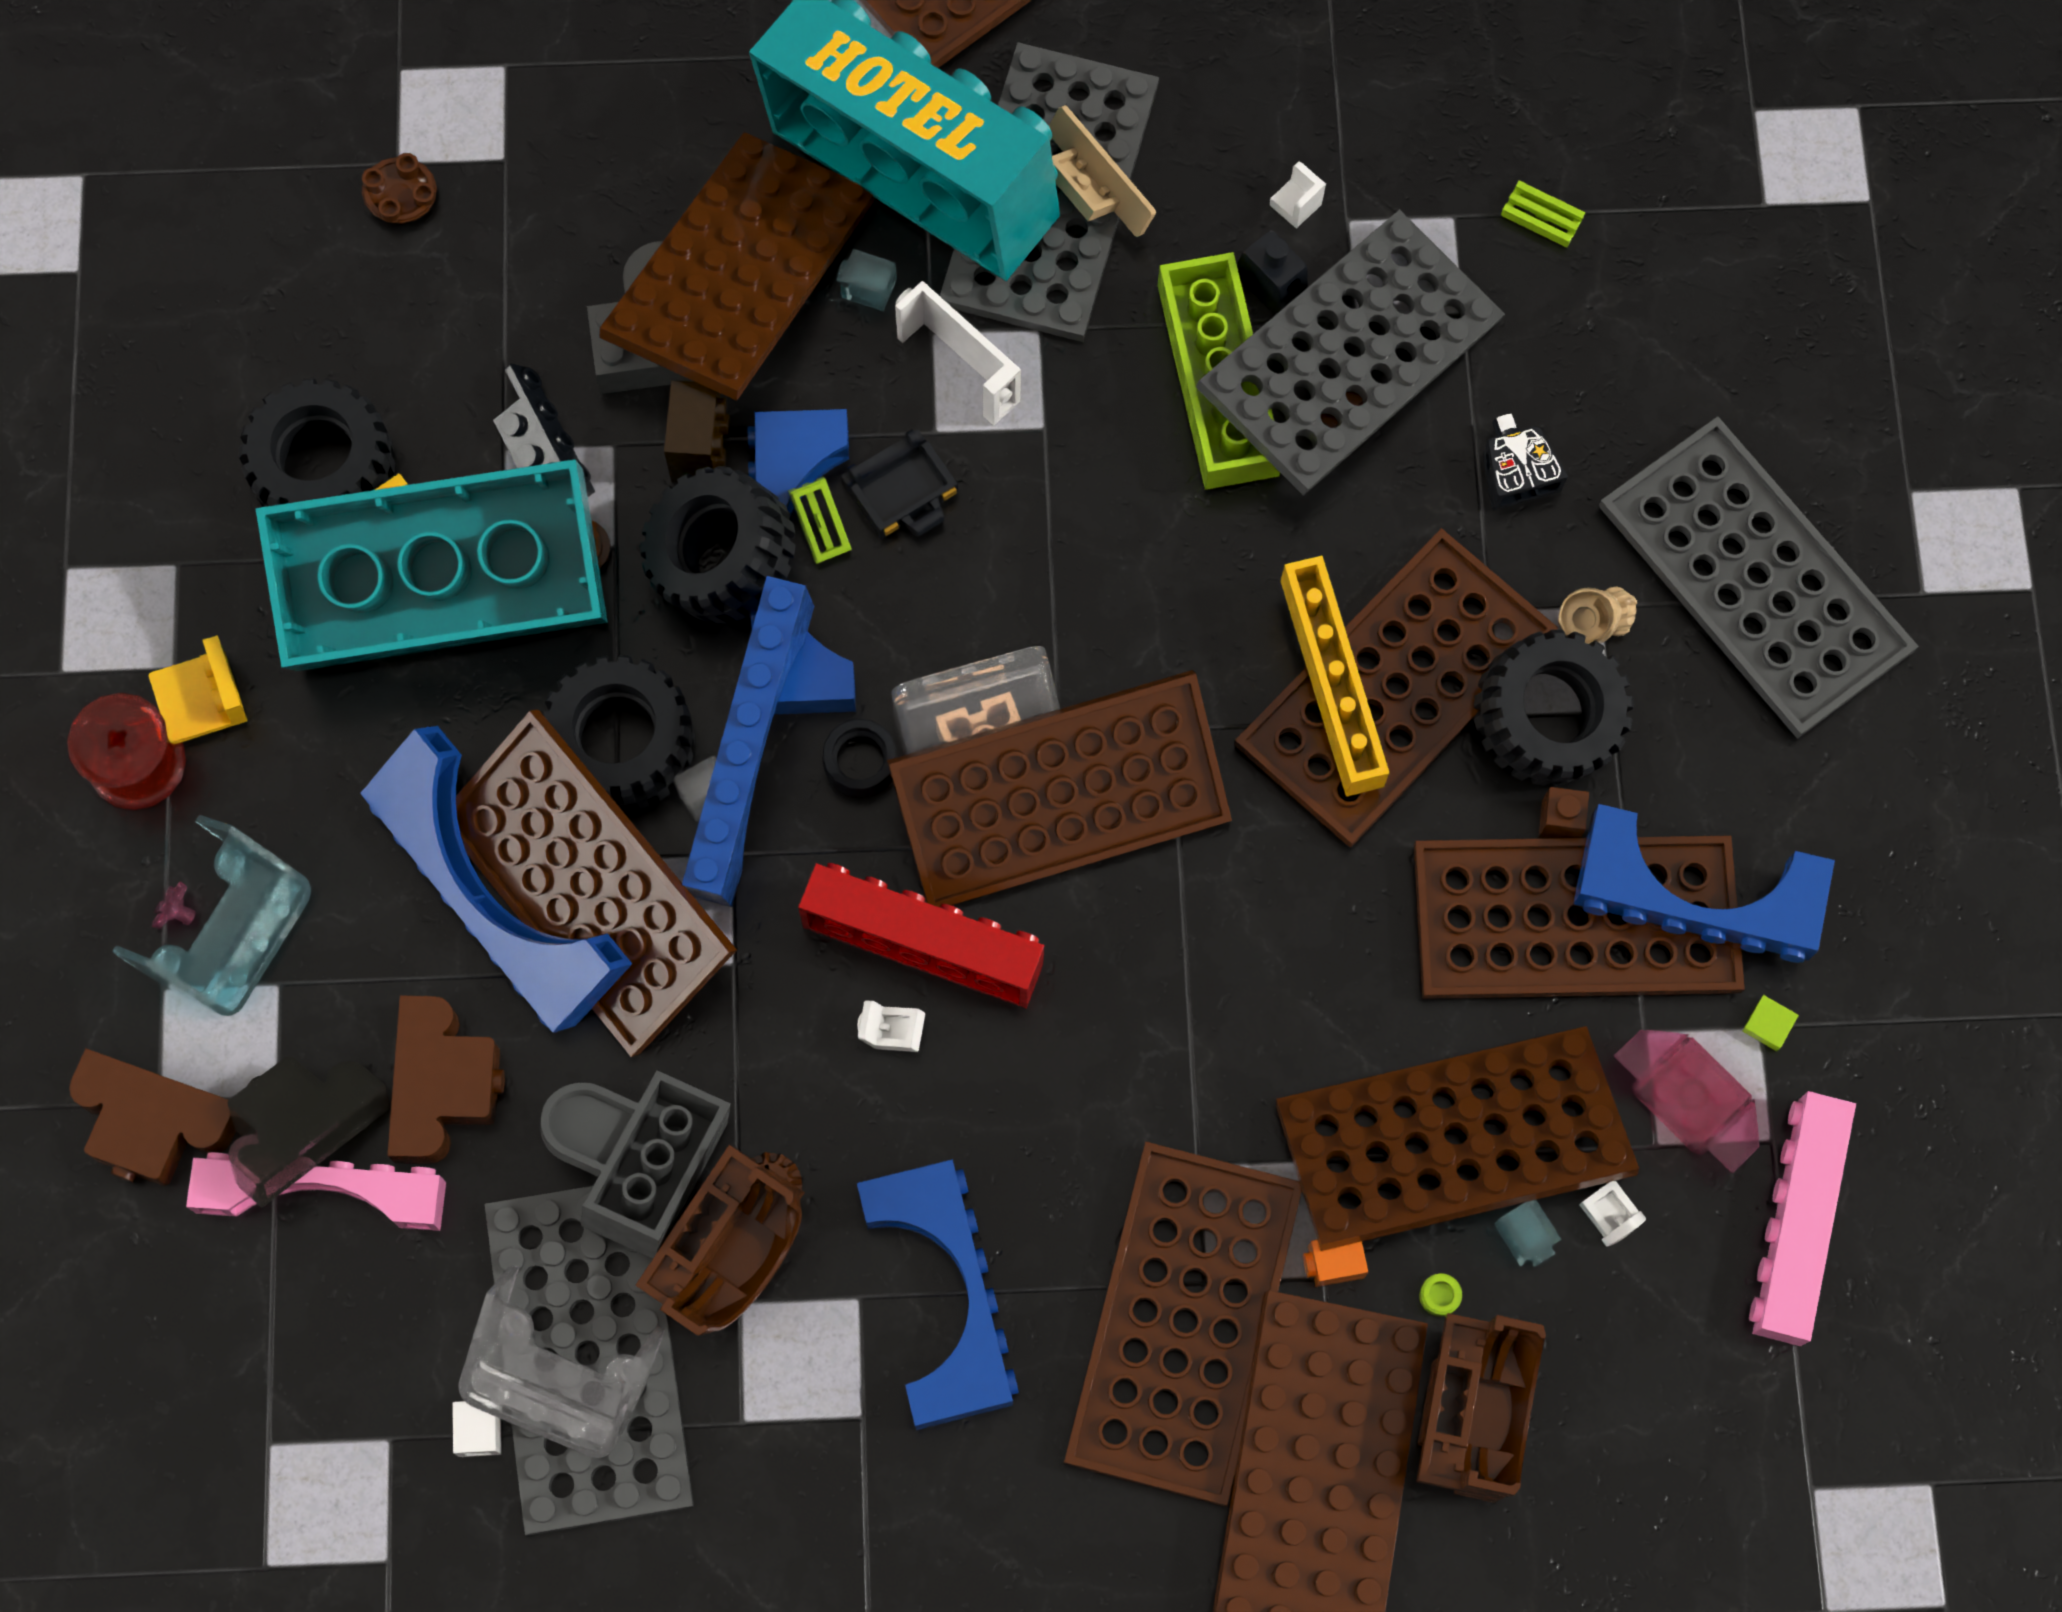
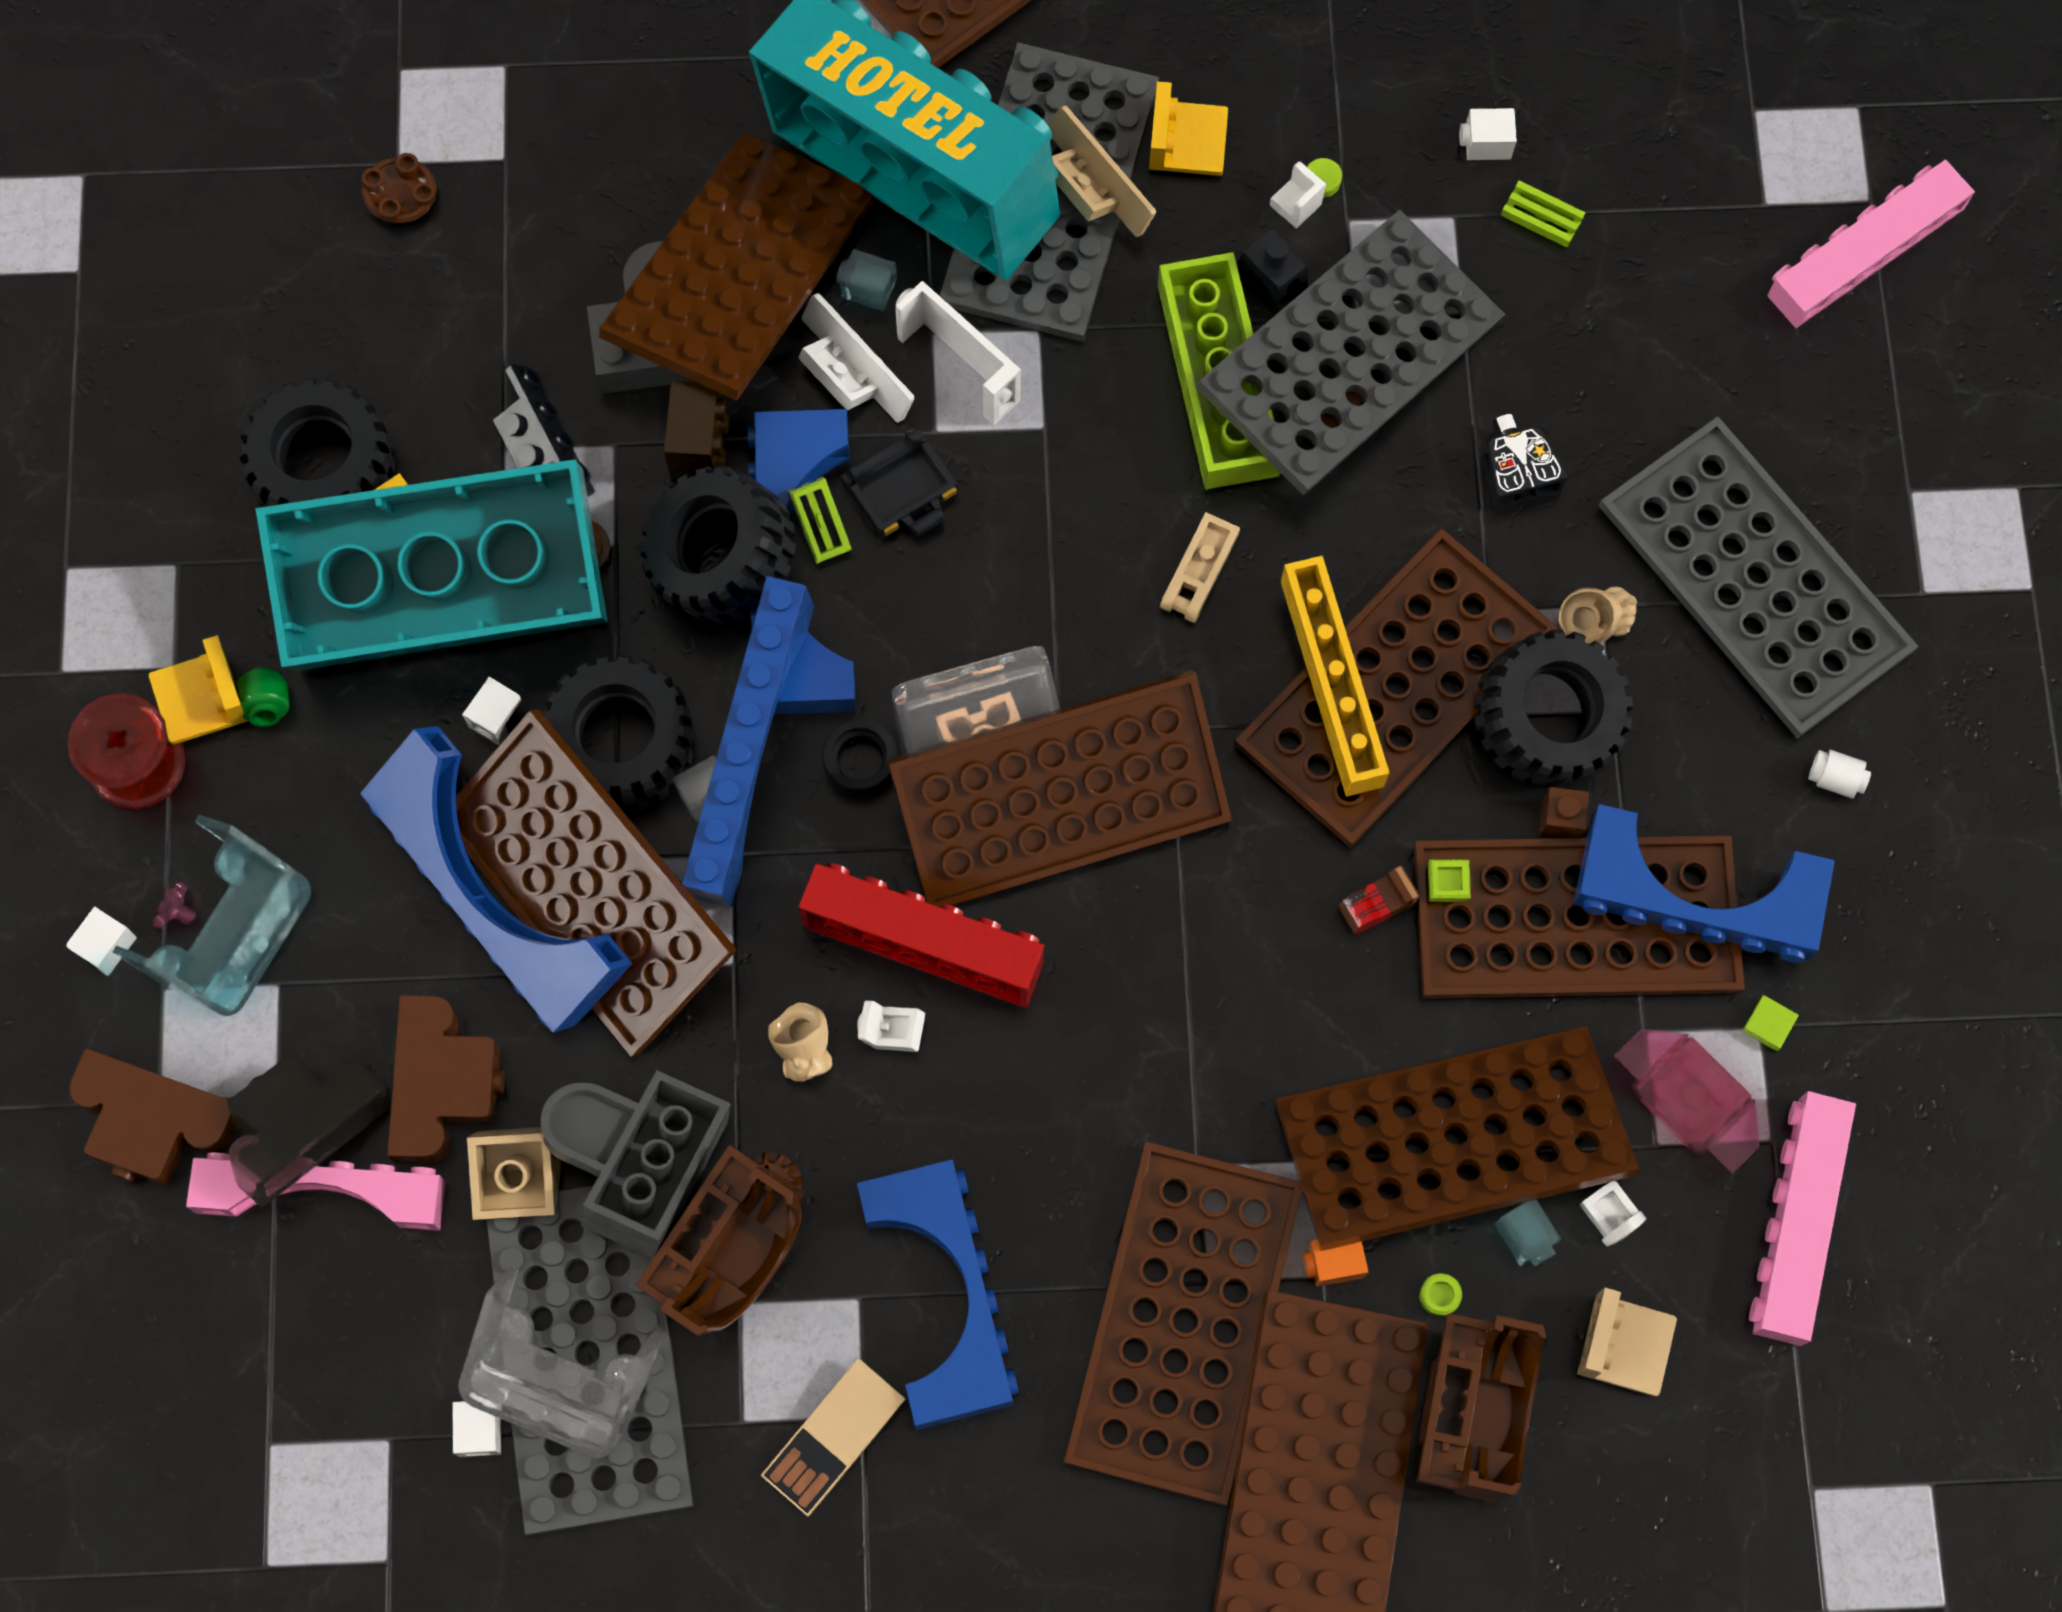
(98, 938): none -> white panel
(263, 696): none -> green head
(492, 710): none -> white panel
(512, 1174): none -> tan slope
(802, 1041): none -> tan hair
(833, 1437): none -> tan piece
(848, 364): none -> white bracket
(1187, 135): none -> yellow bracket
(1200, 566): none -> tan plate
(1329, 173): none -> lime tile
(1379, 901): none -> leg
(1449, 881): none -> lime tile
(1489, 134): none -> white brick
(1627, 1344): none -> tan bracket
(1839, 773): none -> white brick
(1869, 243): none -> bright pink brick

